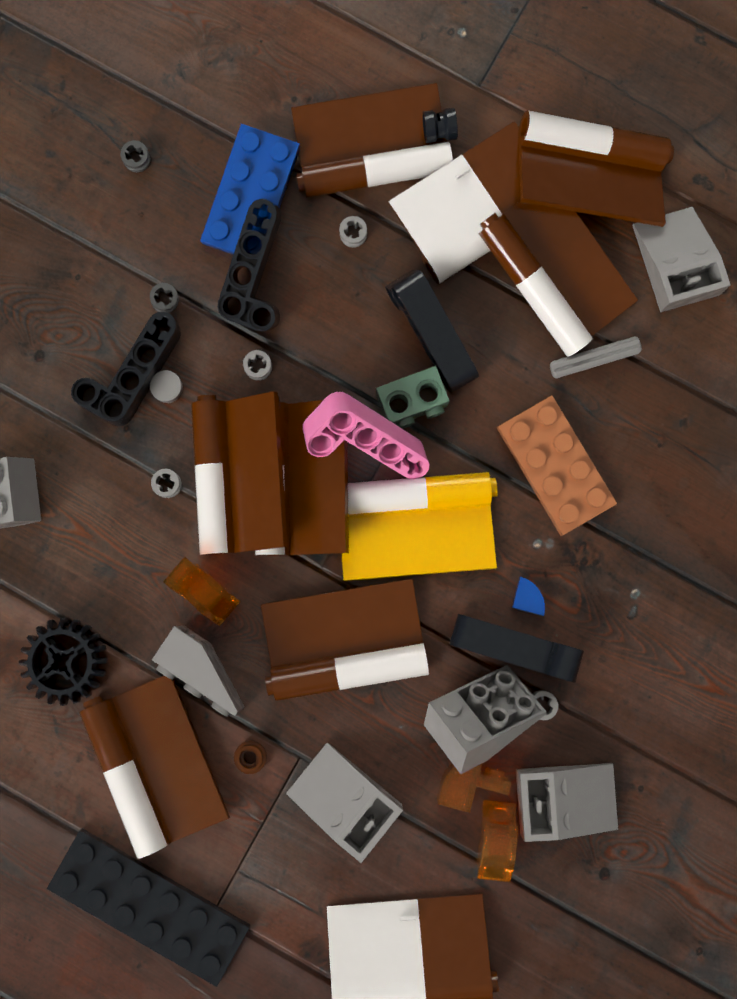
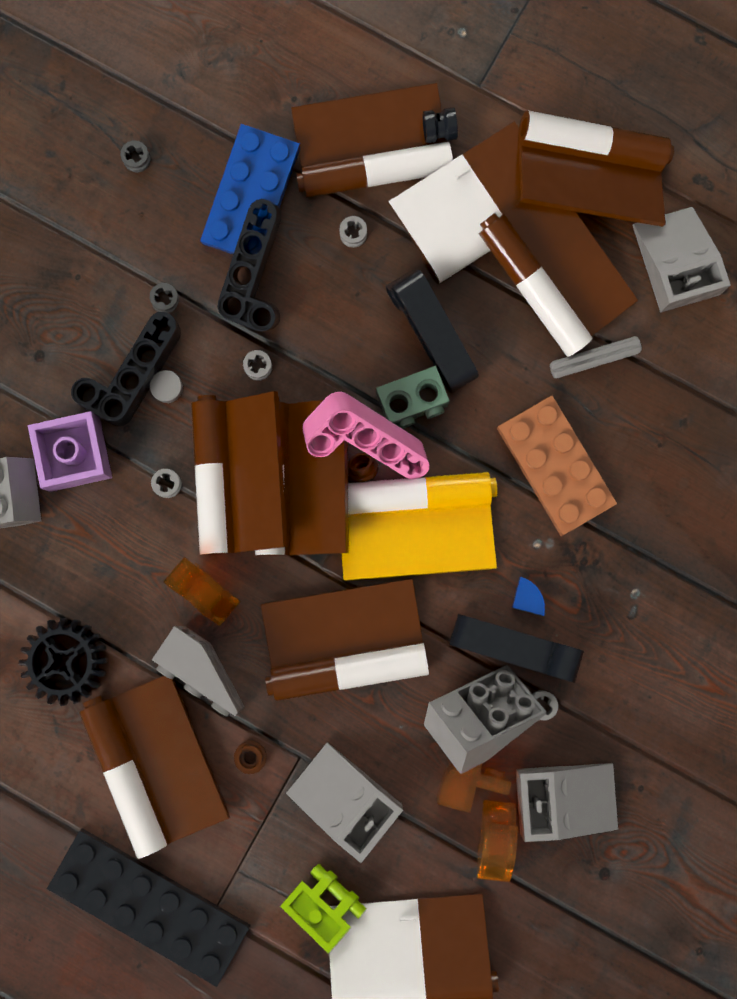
(69, 451): none -> lavender brick
(316, 916): none -> lime plate
(362, 467): none -> reddish brown plate

